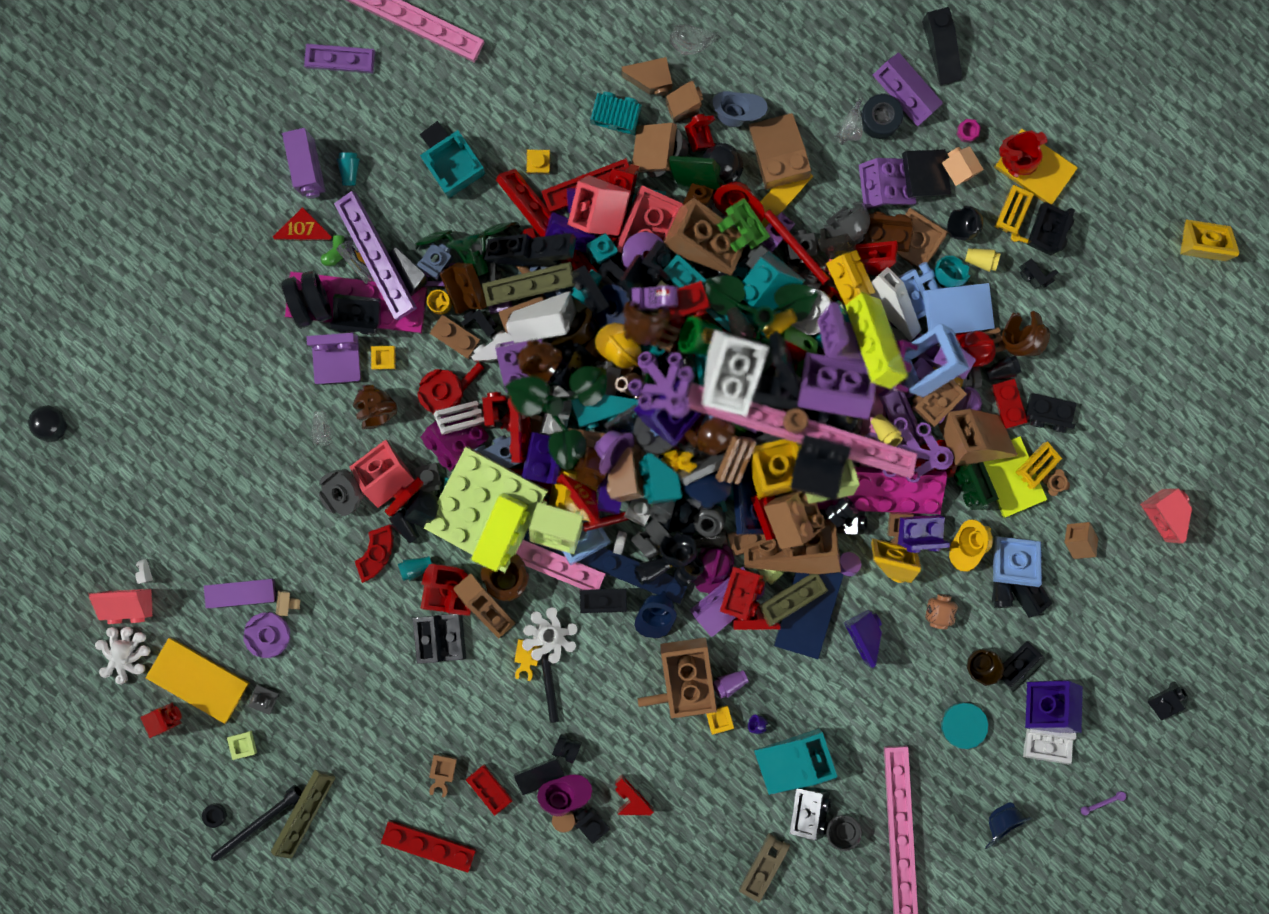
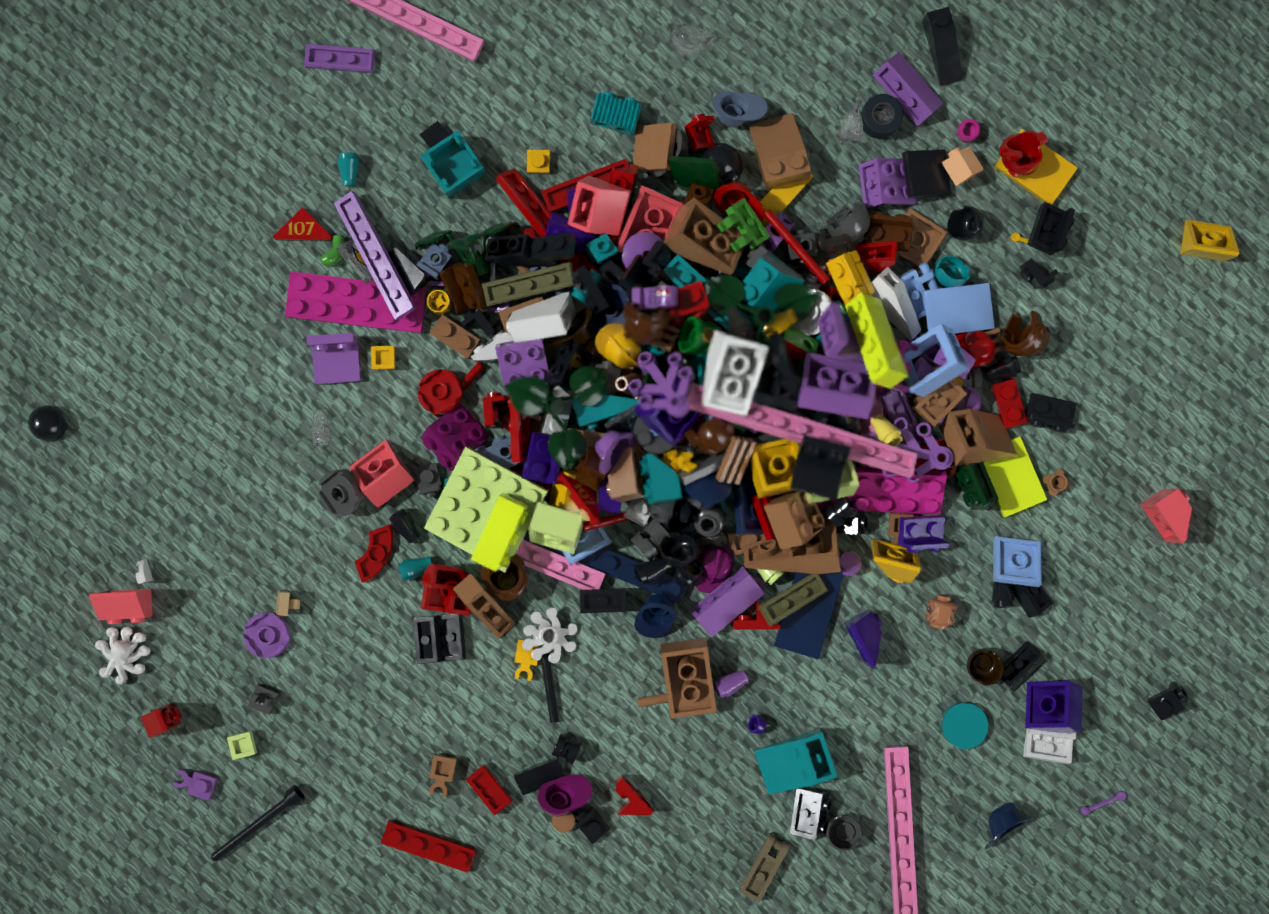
(197, 680): yellow tile -> none
(200, 784): none -> medium lavender plate
(214, 815): black tile -> none
(239, 593): medium lavender tile -> none
(303, 163): medium lavender brick -> none
(303, 814): olive tile -> none
(306, 299): black wheel -> none
(356, 314): black bracket -> none
(375, 406): reddish brown helmet -> none
(403, 496): red plate -> none
(421, 508): black brick -> none
(456, 409): white tile -> none
(538, 359): reddish brown helmet -> none
(620, 542): white tile -> none
(650, 76): medium nougat slope -> none
(684, 102): medium nougat slope -> none
(720, 720): yellow plate -> none
(742, 594): red bracket -> none
(795, 421): medium nougat tile -> none
(970, 545): yellow piece -> none
(983, 258): light yellow cone -> none
(1006, 226): yellow tile -> none
(1032, 483): yellow tile -> none
(1081, 540): medium nougat panel -> none

